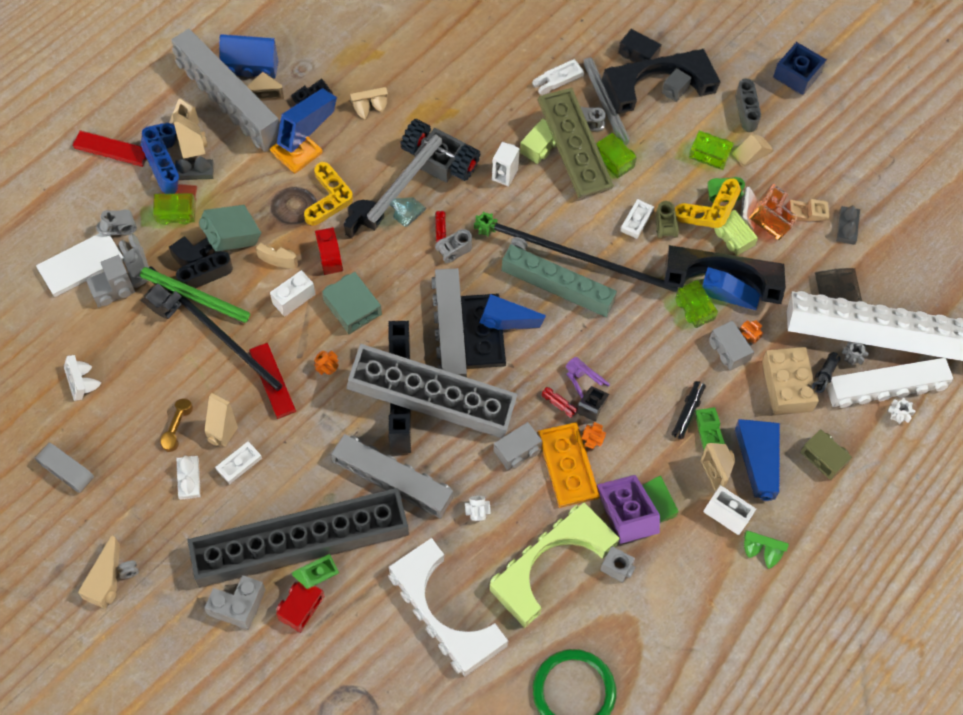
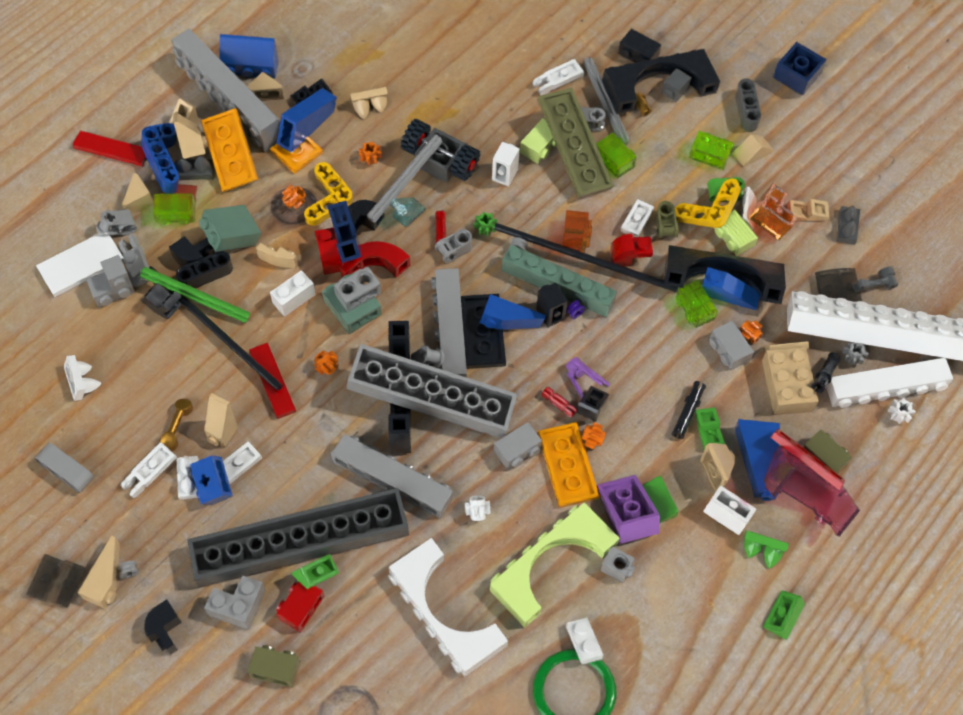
(56, 581): none -> clear smoke slope
(137, 195): none -> tan slope
(149, 469): none -> white hinge
(159, 622): none -> black brick
(211, 480): none -> blue brick
(229, 150): none -> light orange tile
(274, 666): none -> olive brick
(293, 196): none -> orange gear
(345, 230): none -> dark blue arch
(360, 292): none -> light grey brick
(370, 153): none -> orange gear
(378, 254): none -> red arch
(428, 356): none -> light grey piece
(552, 304): none -> black brick
(575, 309): none -> dark purple bush
(577, 230): none -> clear orange brick
(584, 641): none -> white plate
(628, 247): none -> red brick
(642, 105): none -> pearl gold pin
(784, 614): none -> bright green slope
(787, 345): none -> tan tile
(803, 484): none -> clear pink windscreen
(808, 459): none -> red tile
(886, 278): none -> dark grey brick

